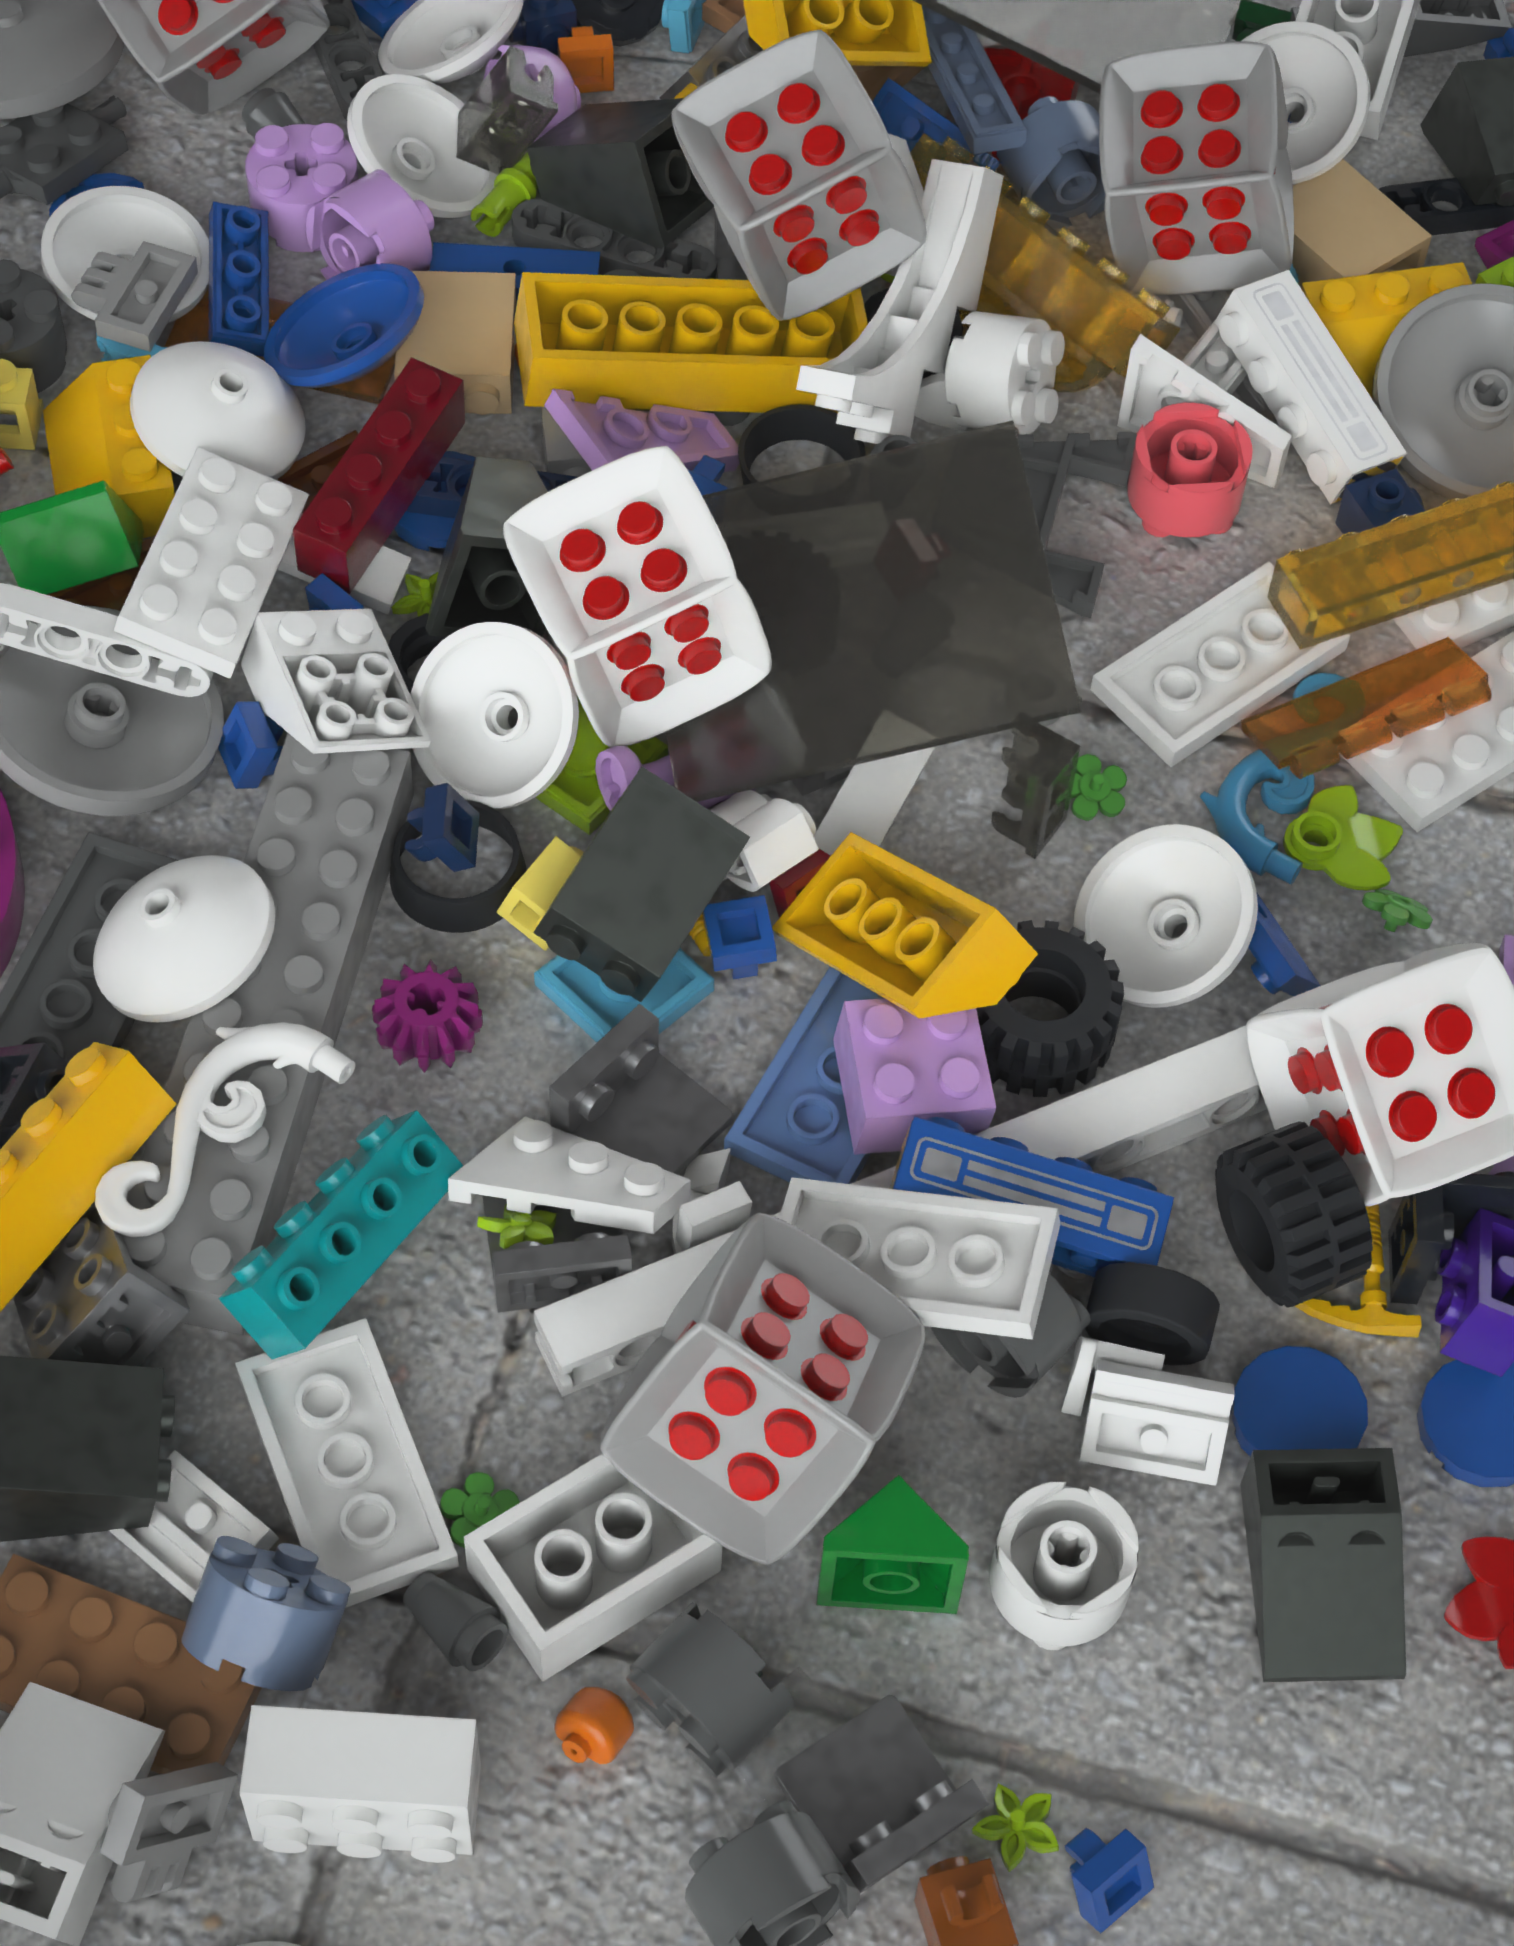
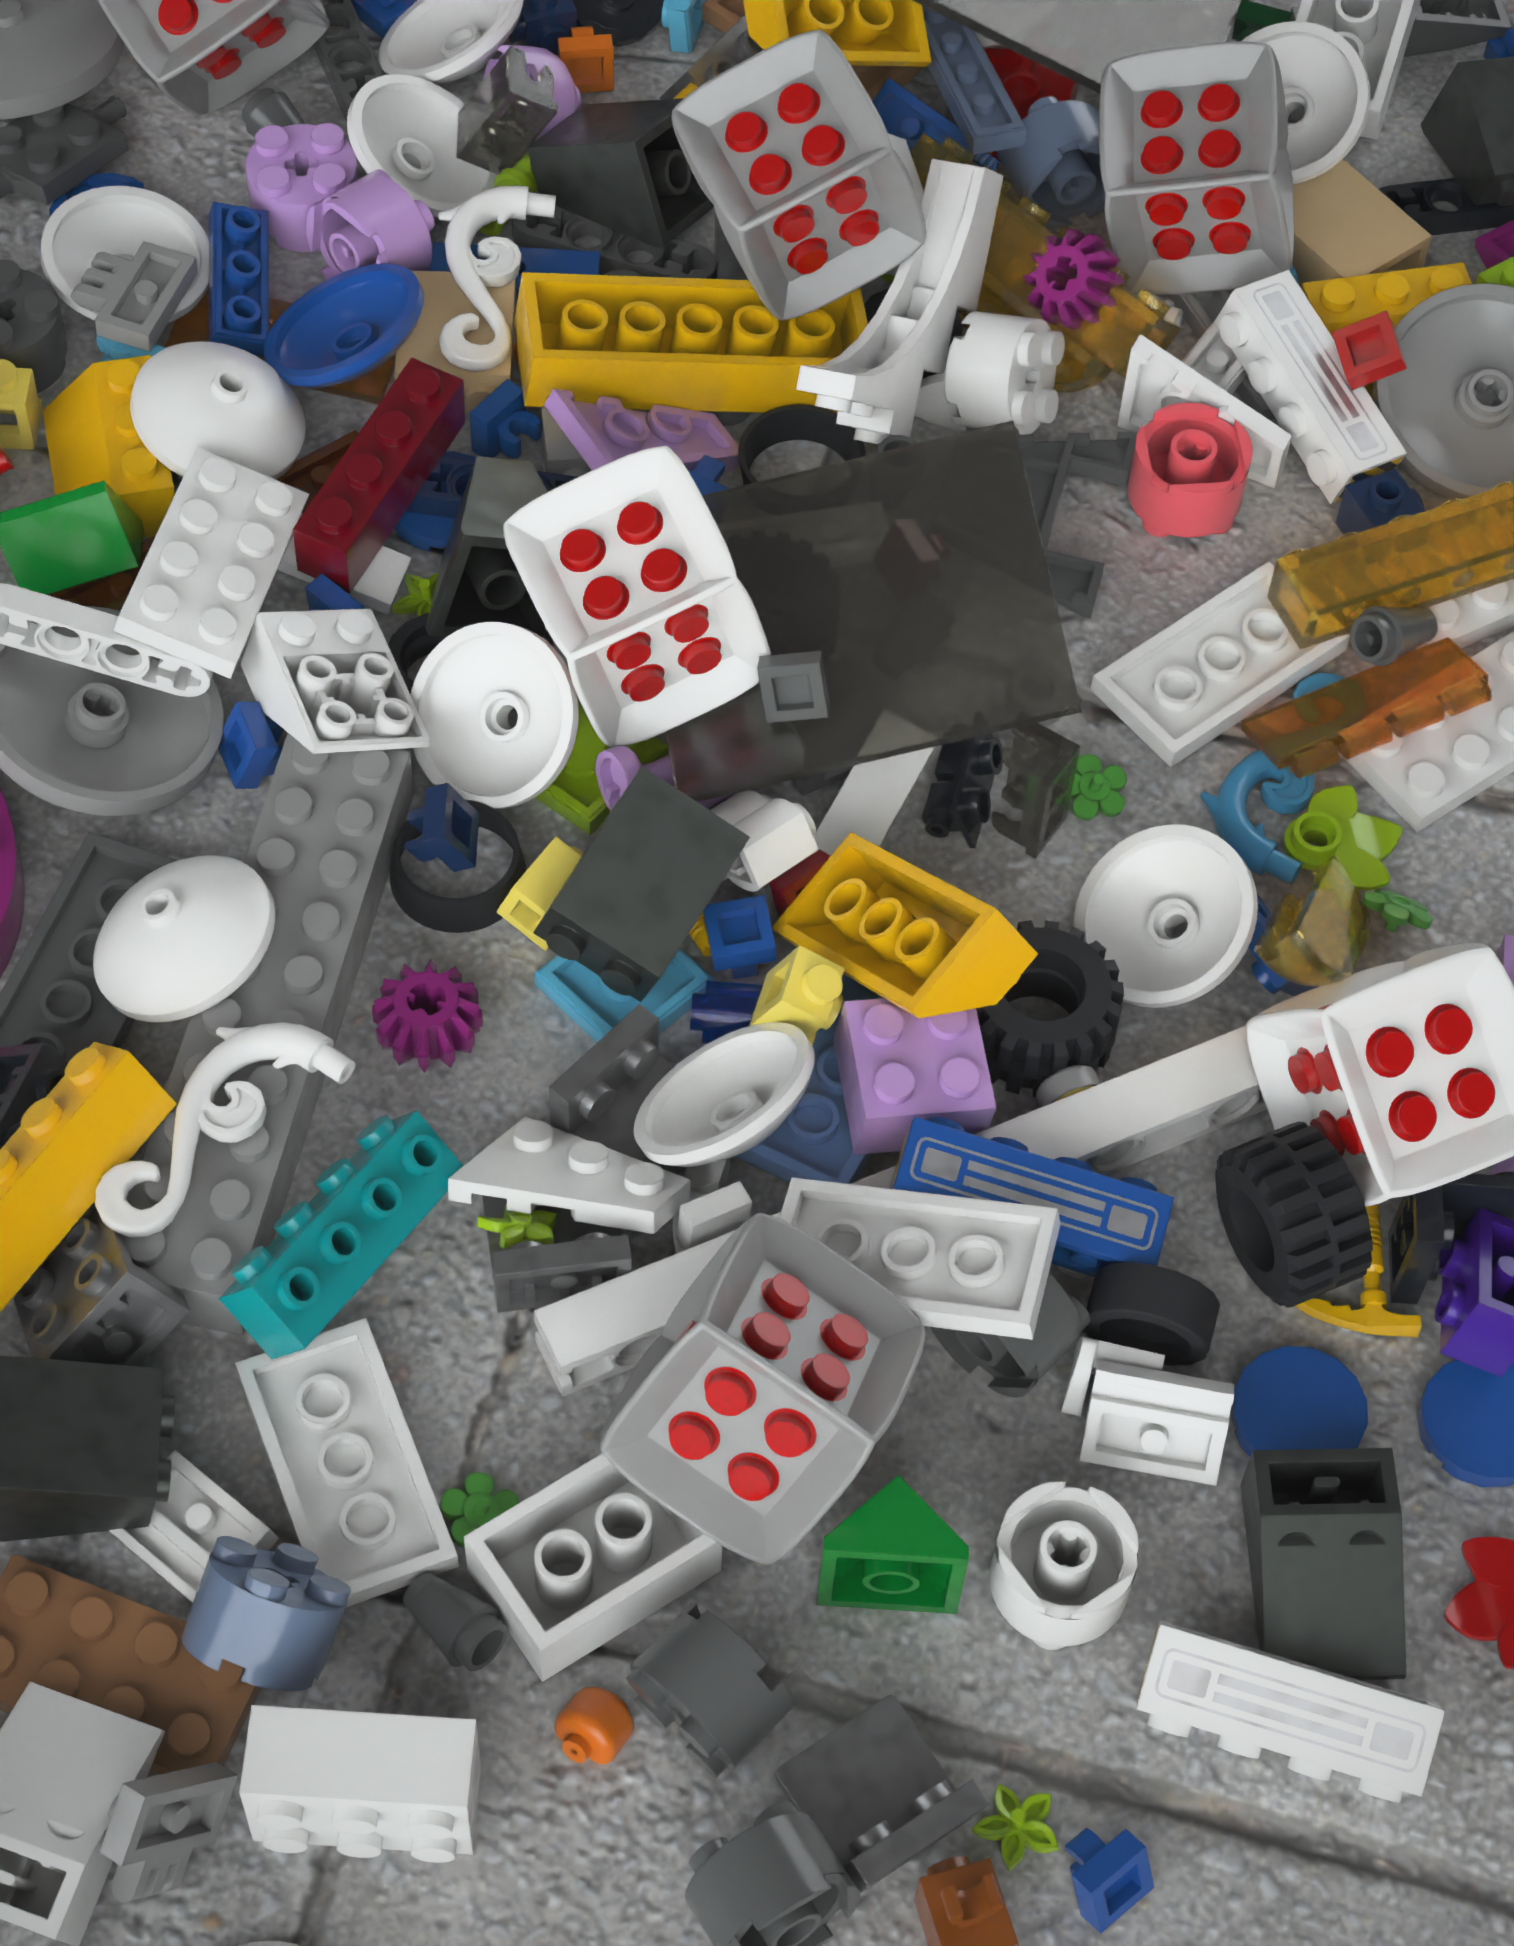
(473, 274): none -> white plant
(500, 421): none -> blue tile
(723, 1008): none -> clear blue brick
(725, 1096): none -> white dish
(793, 686): none -> dark grey tile
(801, 992): none -> light yellow brick
(967, 800): none -> black hinge
(1066, 1083): none -> light grey tile
(1073, 279): none -> magenta gear
(1289, 1709): none -> white brick
(1318, 934): none -> clear yellow brick
(1369, 350): none -> red tile
(1391, 632): none -> dark grey cone

